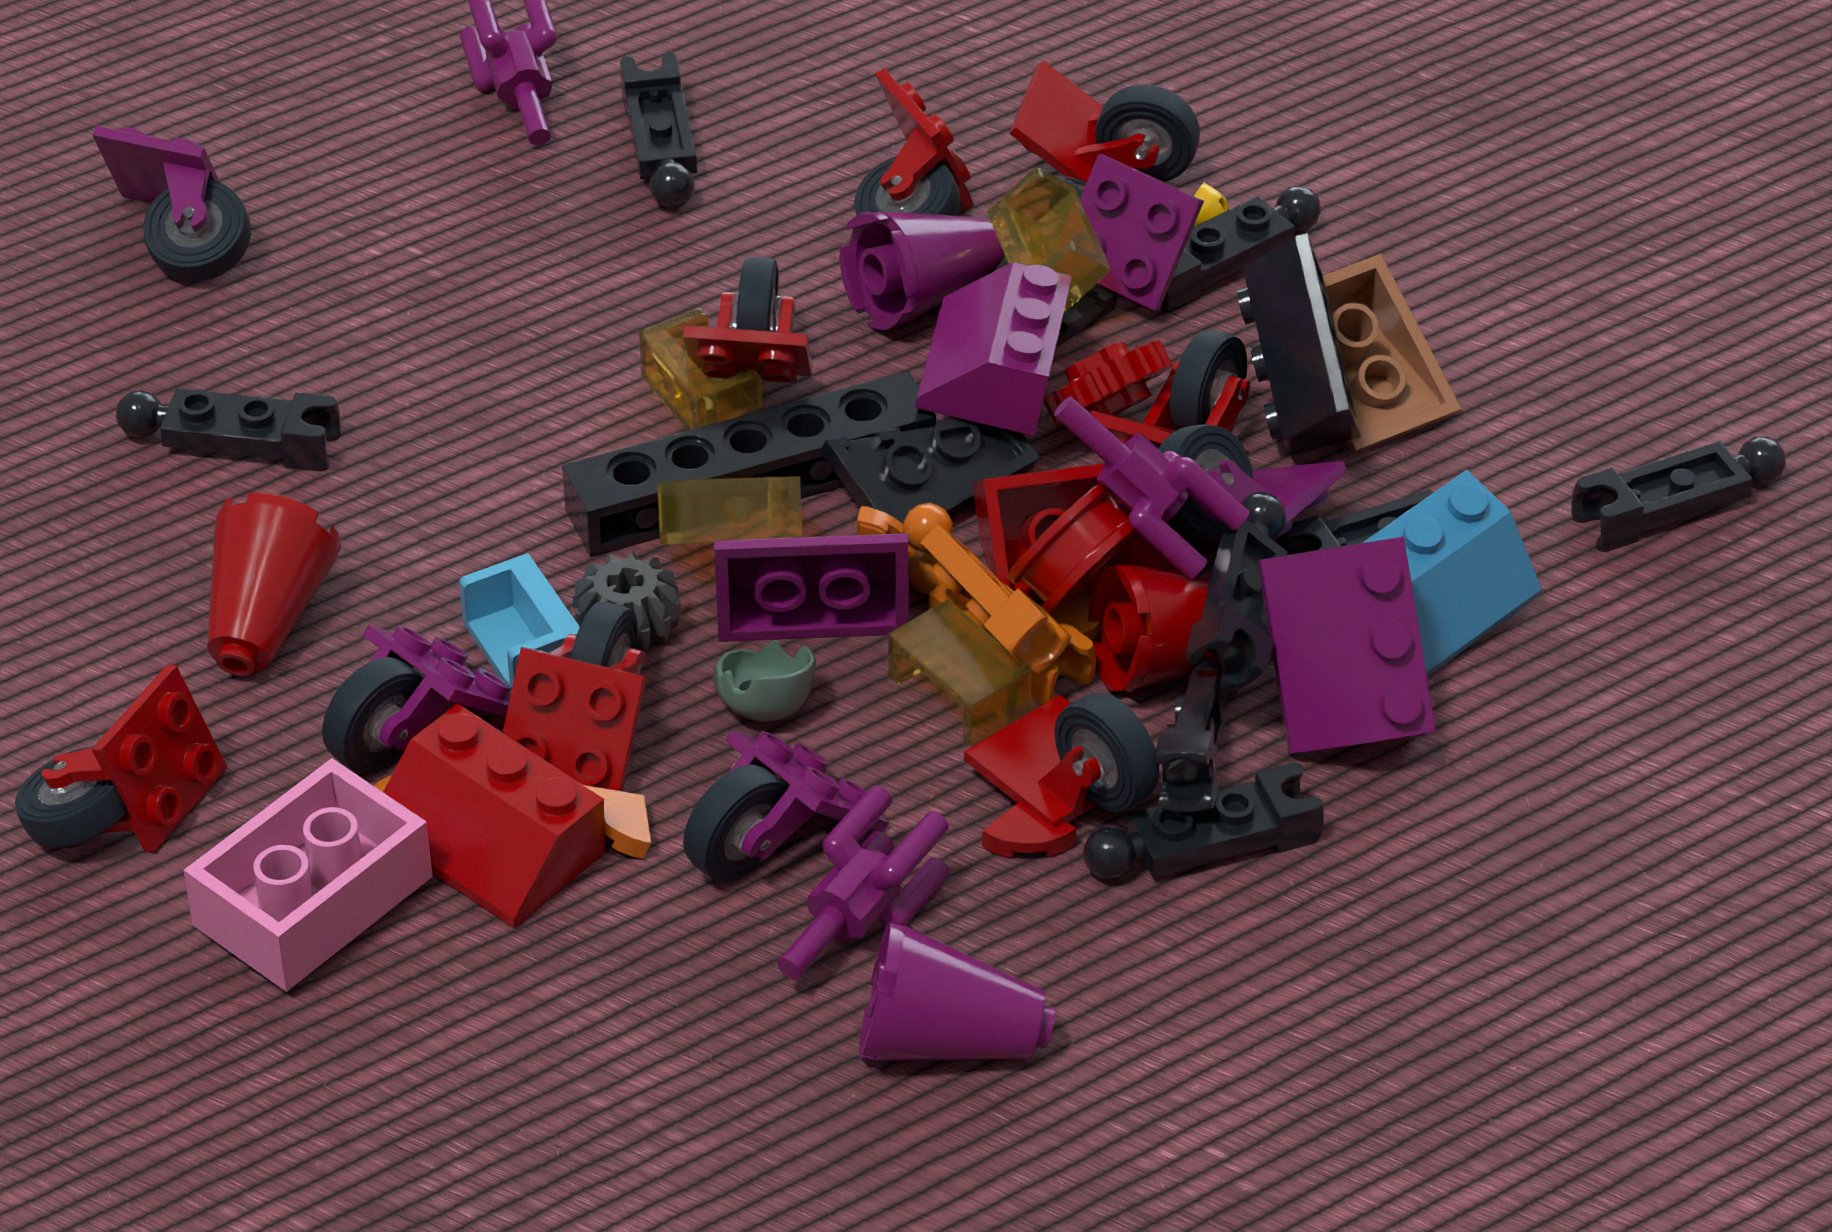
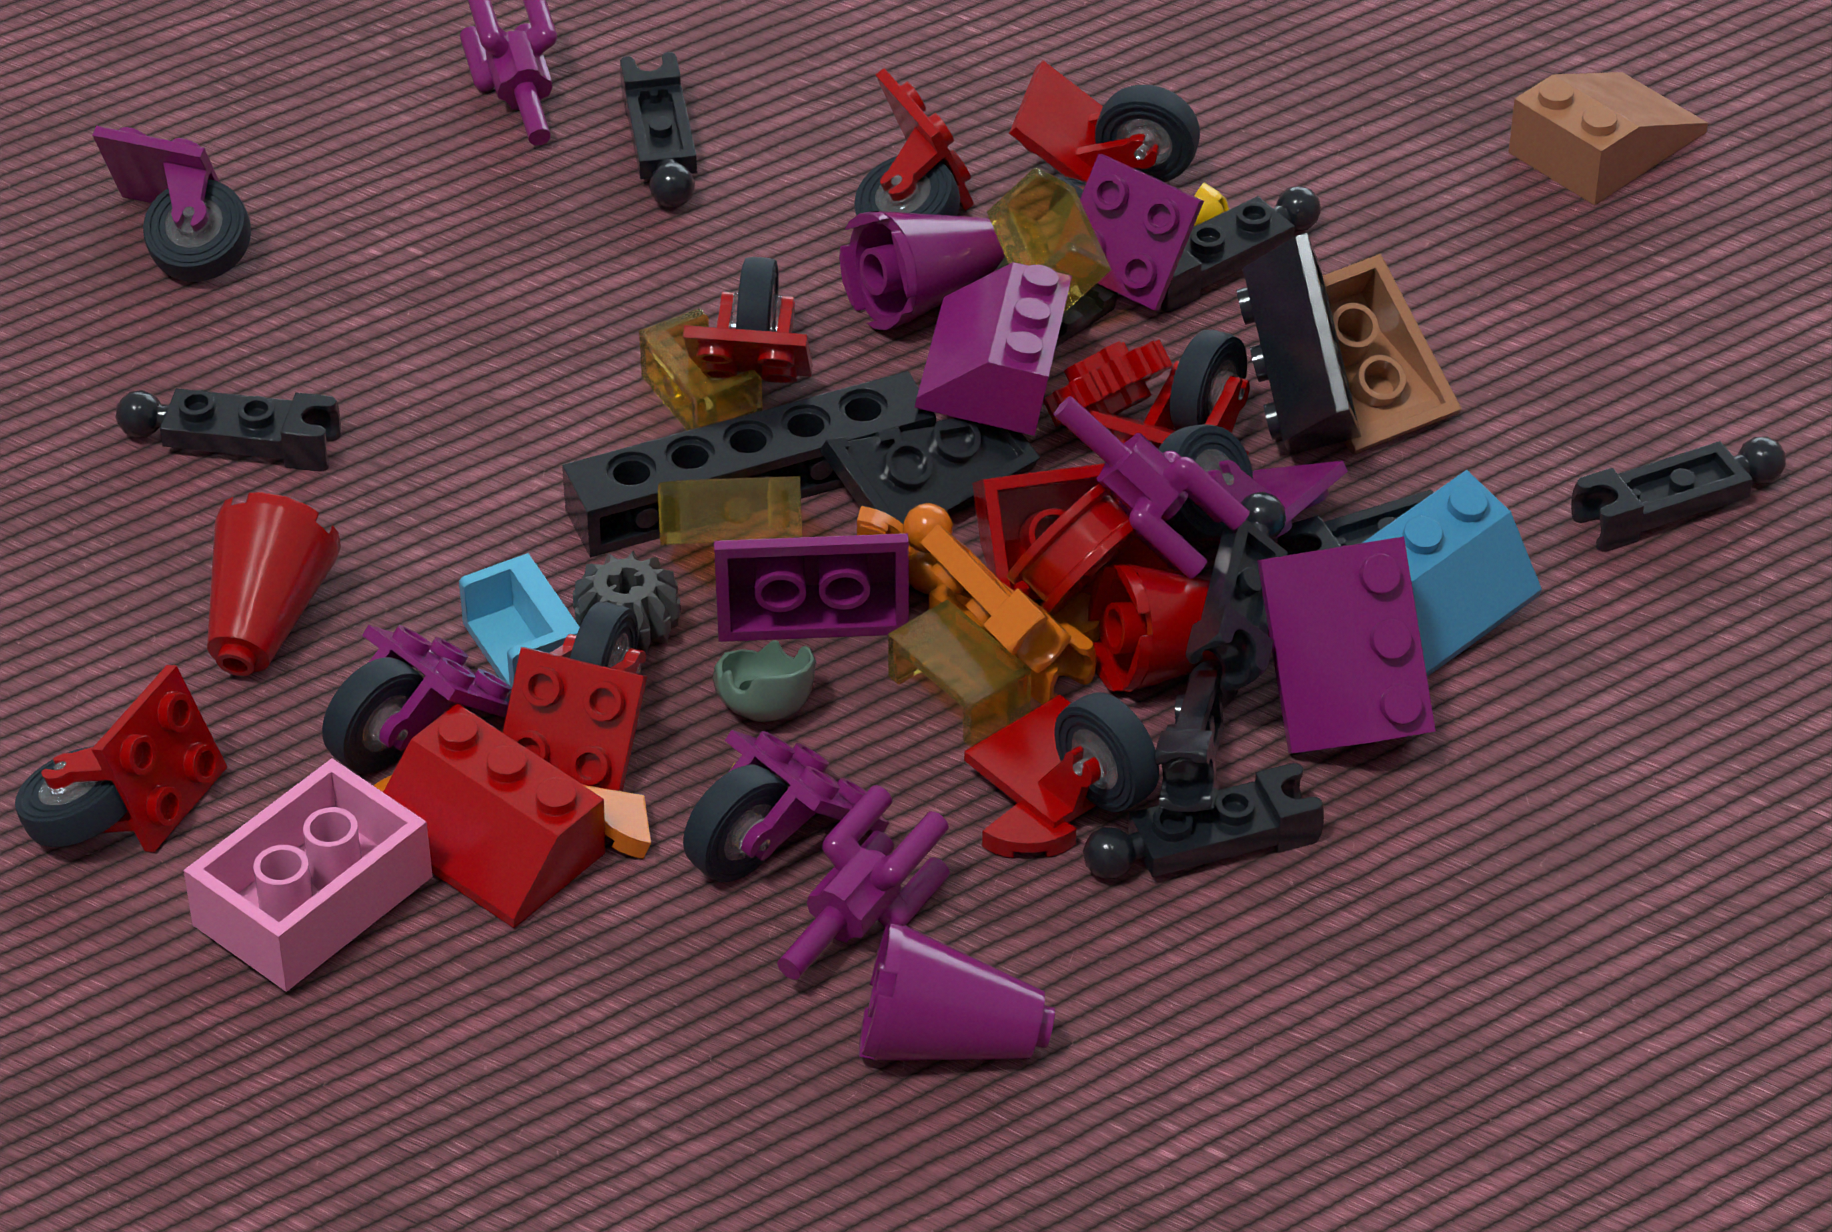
(1597, 131): none -> nougat slope

